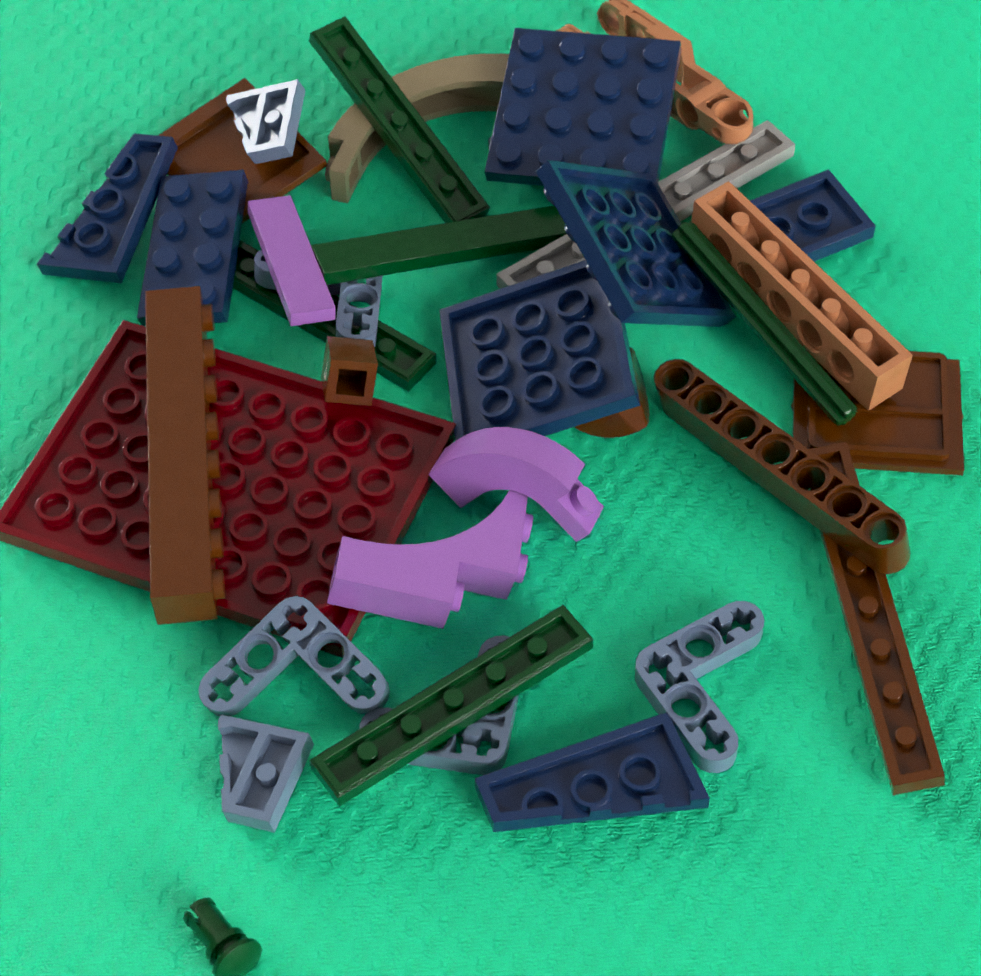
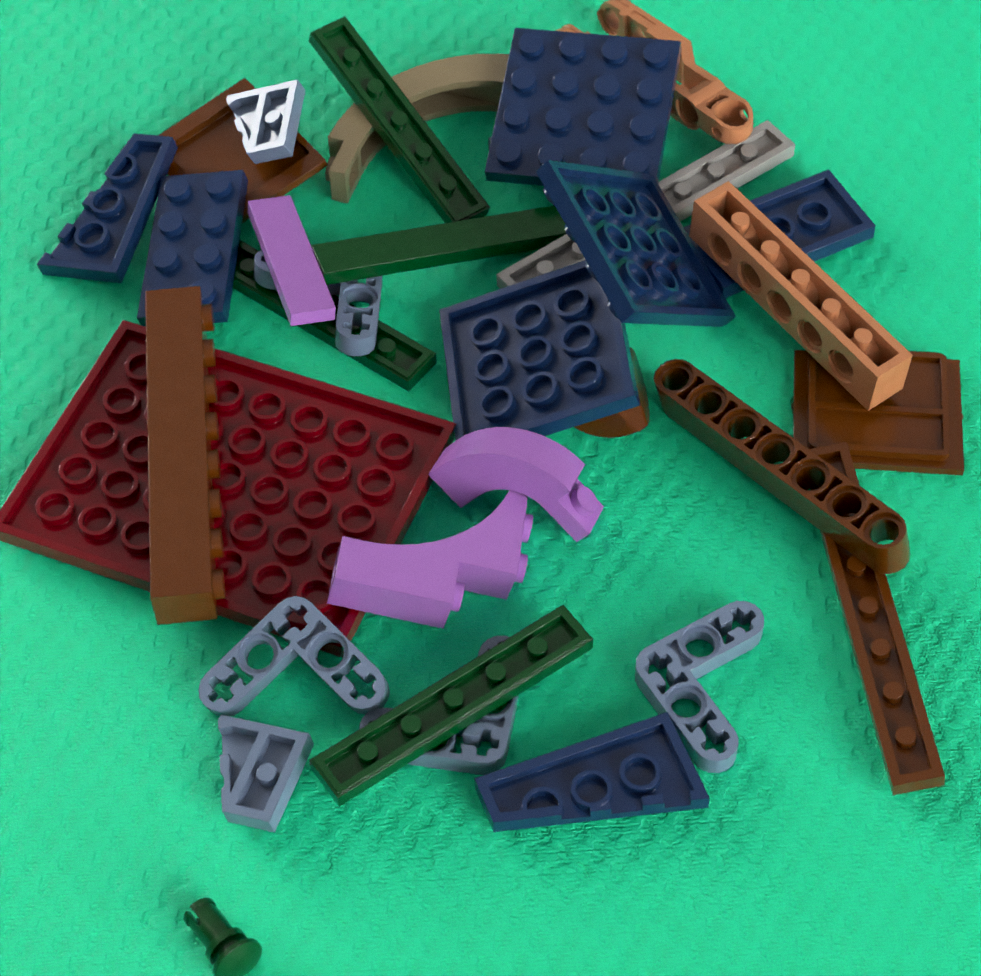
(349, 371): reddish brown brick -> none
(765, 324): dark green axle -> none

